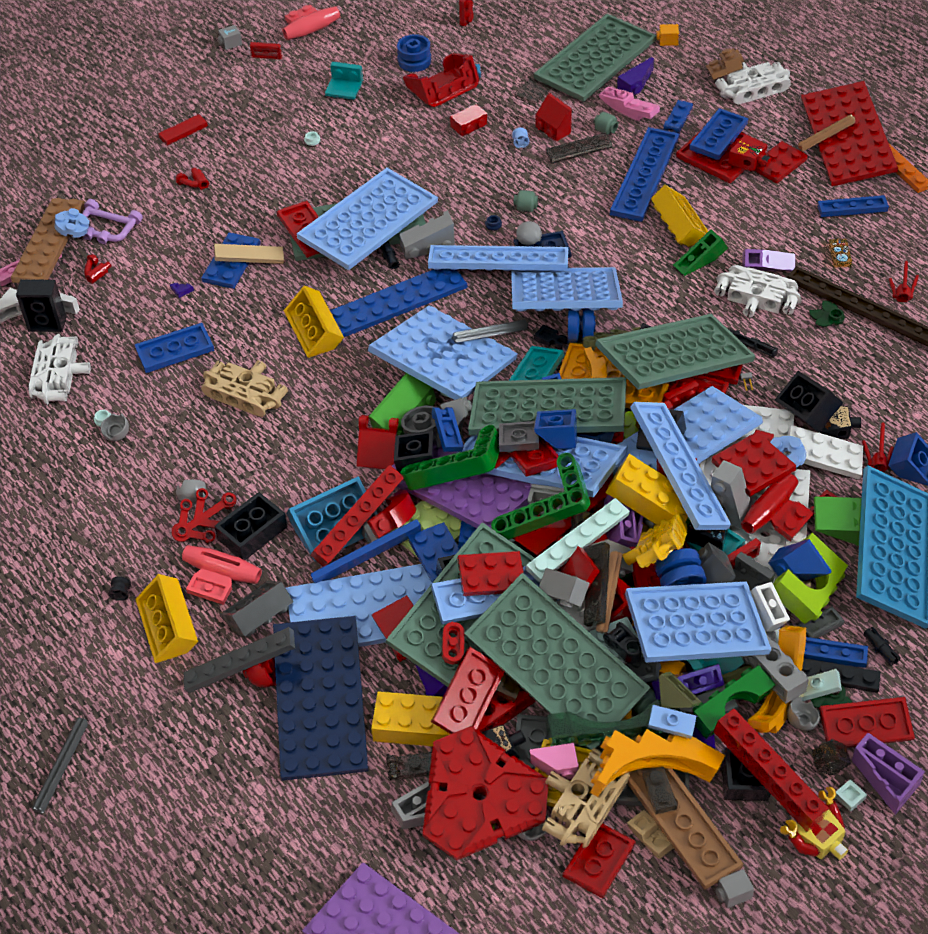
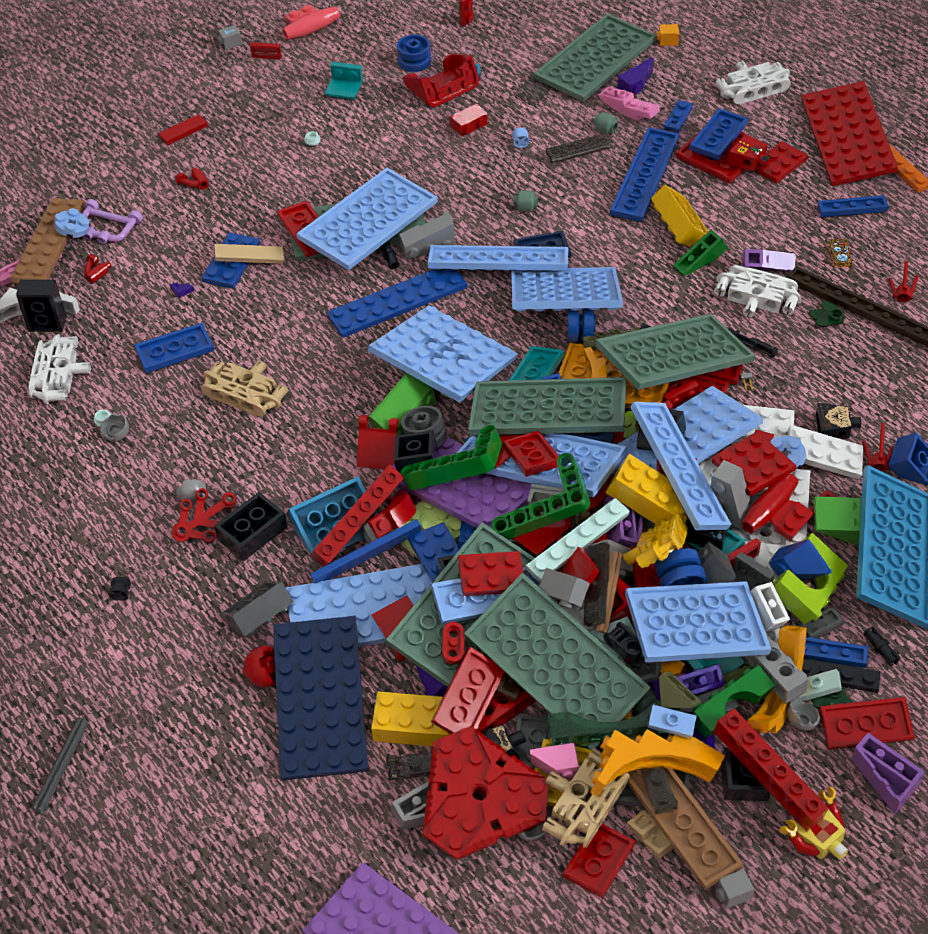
(166, 618): yellow slope -> none
(217, 573): coral plate -> none
(239, 660): dark grey plate -> none
(313, 322): yellow slope -> none
(447, 429): blue plate -> none
(461, 408): light grey arch -> none
(489, 331): dark grey axle -> none
(493, 222): dark blue plate -> none
(518, 436): flat silver plate -> none
(528, 233): light grey hair -> none
(548, 336): black plate -> none
(554, 118): red slope -> none
(557, 428): blue slope -> none
(729, 62): medium nougat plate -> none
(808, 401): black brick -> none
(826, 133): medium nougat axle -> none
(831, 757): clear smoke brick -> none
(850, 795): light aqua plate -> none

